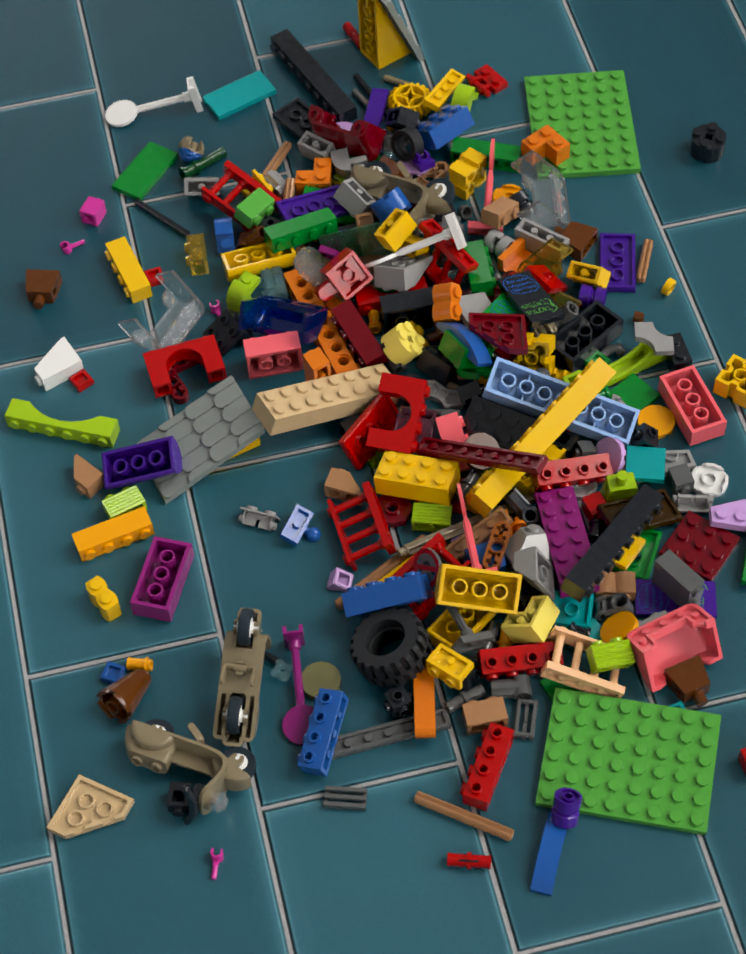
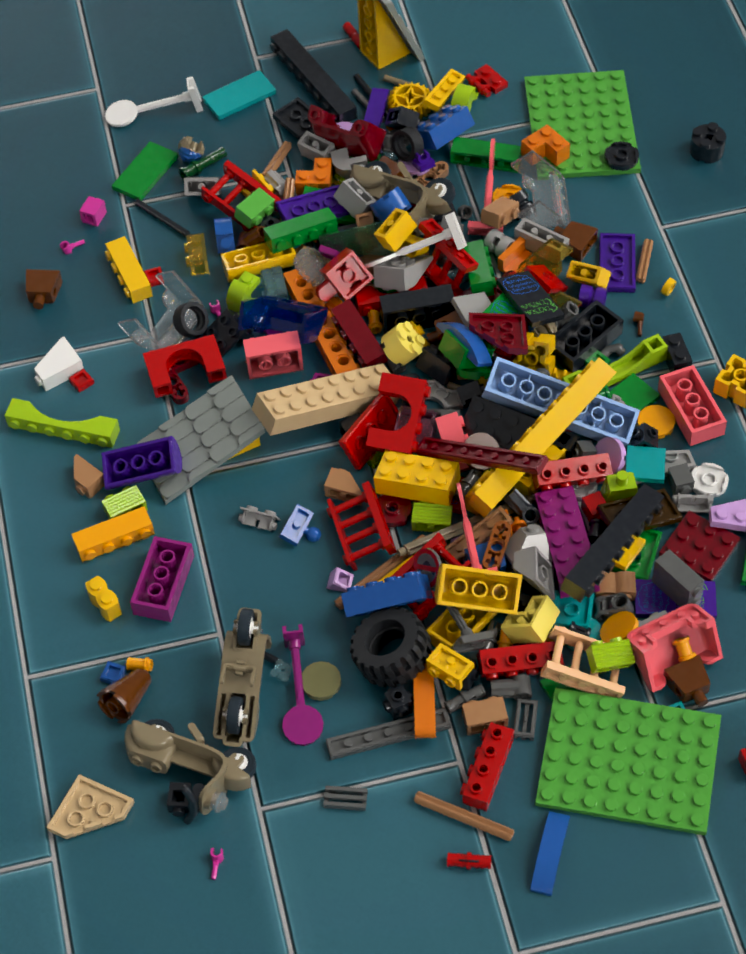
(179, 319): none -> black tyre
(316, 364): orange brick -> none
(322, 732): blue brick -> none
(446, 302): orange brick -> none
(468, 172): yellow brick -> none
(566, 808): dark purple wheel -> none
(621, 156): none -> black tile
(647, 333): light grey tile -> none
(683, 648): none -> light orange bush

